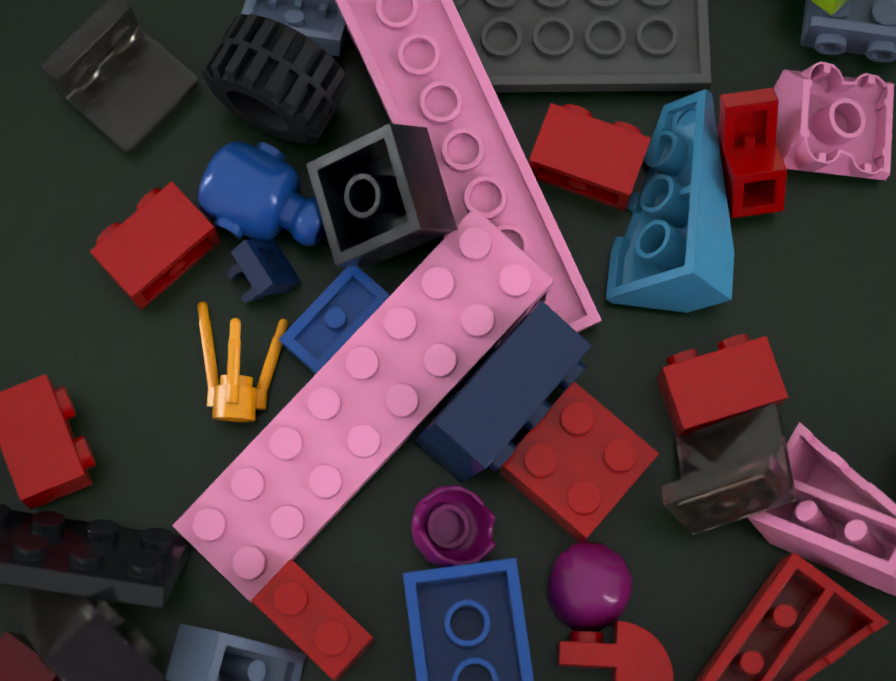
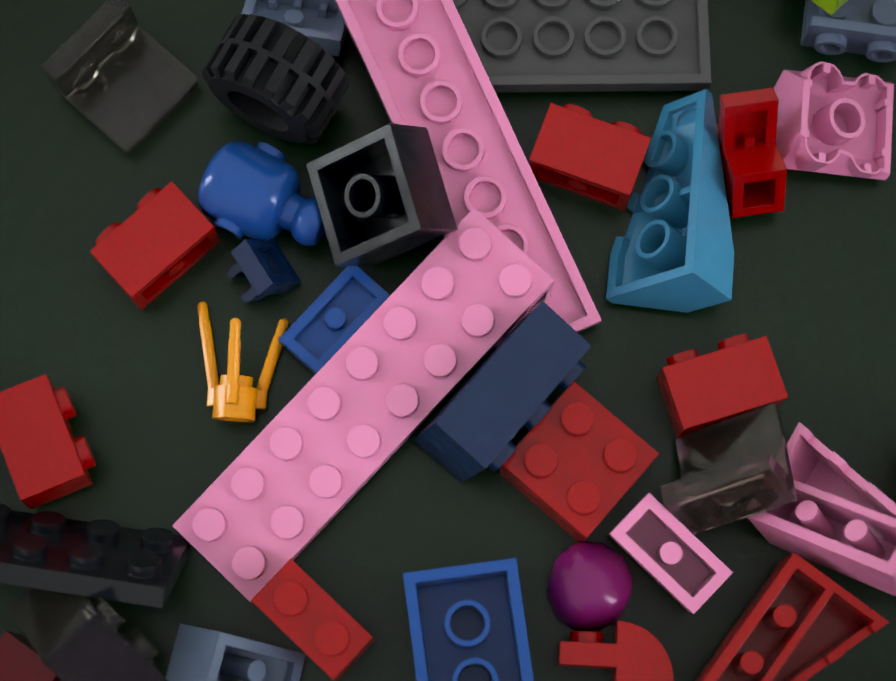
(452, 527): magenta hair -> none
(670, 553): none -> bright pink brick

